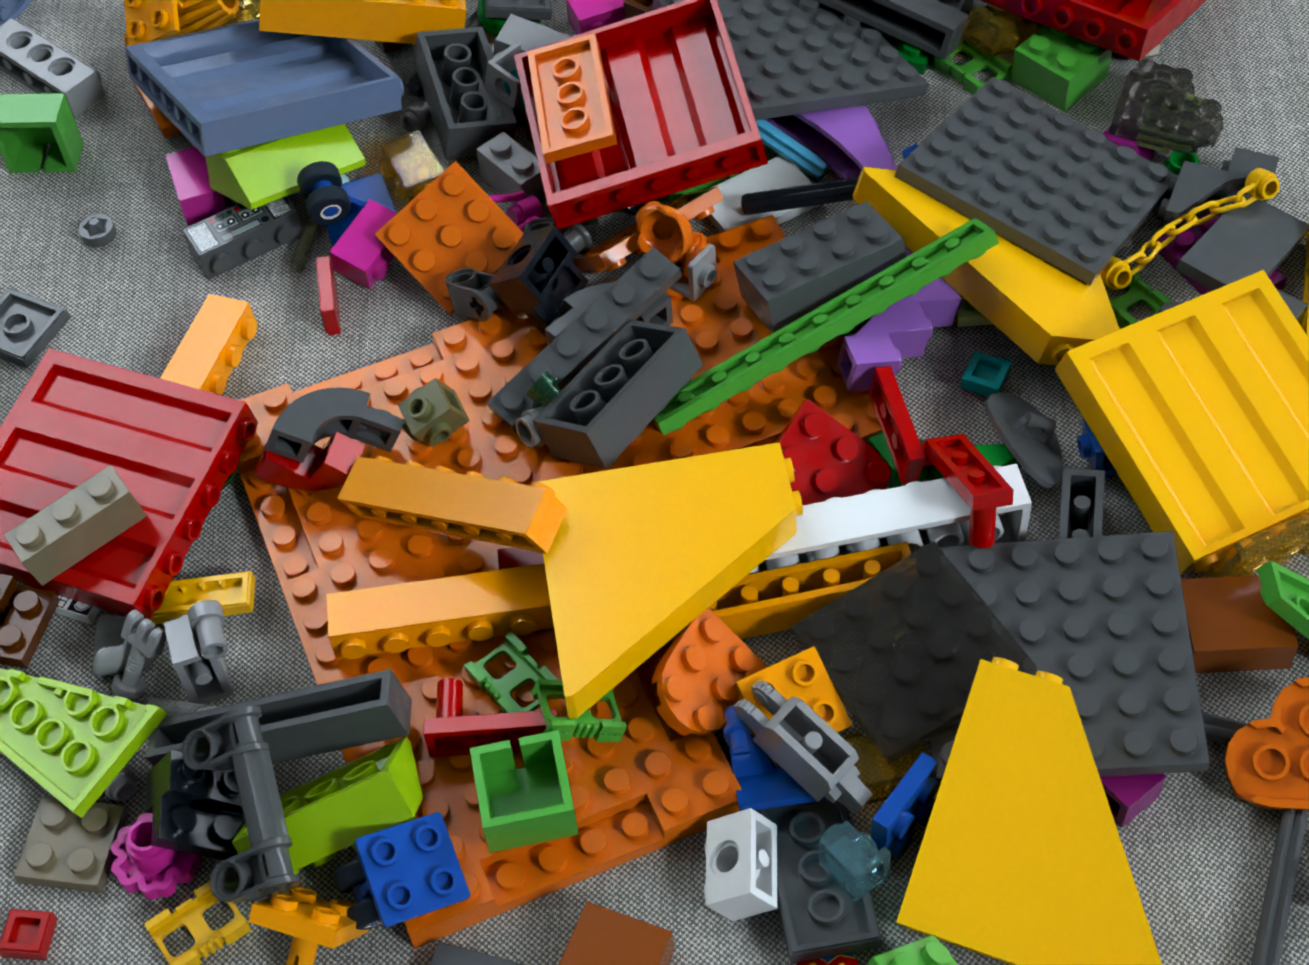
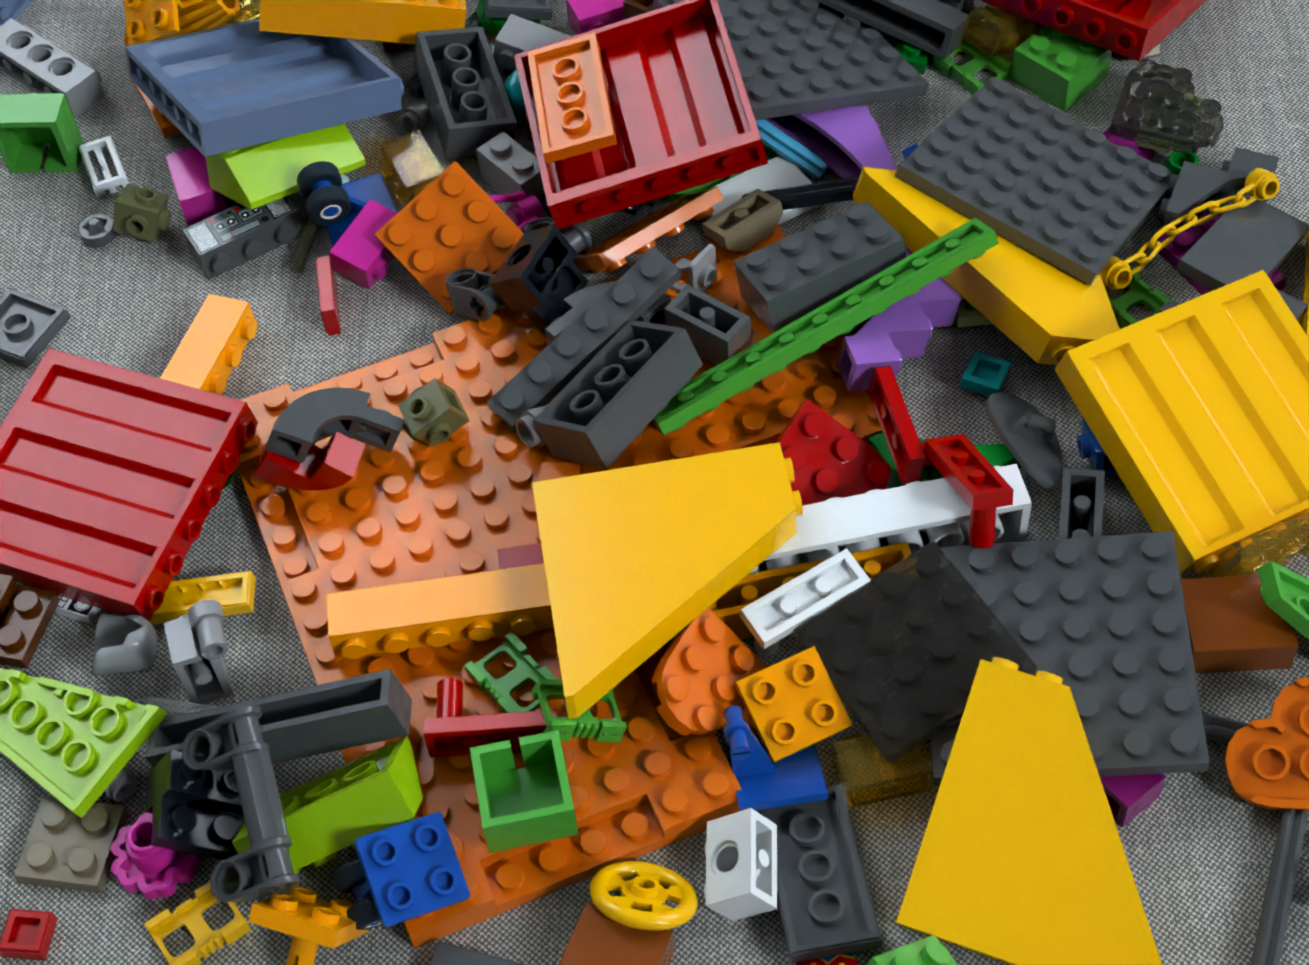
(75, 525): dark tan brick -> none
(109, 182): none -> white tile
(141, 213): none -> olive brick
(145, 641): light grey hinge -> none
(454, 503): light orange brick -> none
(501, 68): light grey bracket -> none
(544, 390): clear green plate -> none
(643, 897): none -> yellow plate
(668, 233): orange hair -> none
(711, 325): none -> dark grey brick
(745, 221): none -> dark tan slope
(801, 599): none -> white piece
(805, 747): light grey hinge -> none
(853, 859): clear light blue brick -> none
(906, 807): blue plate -> none

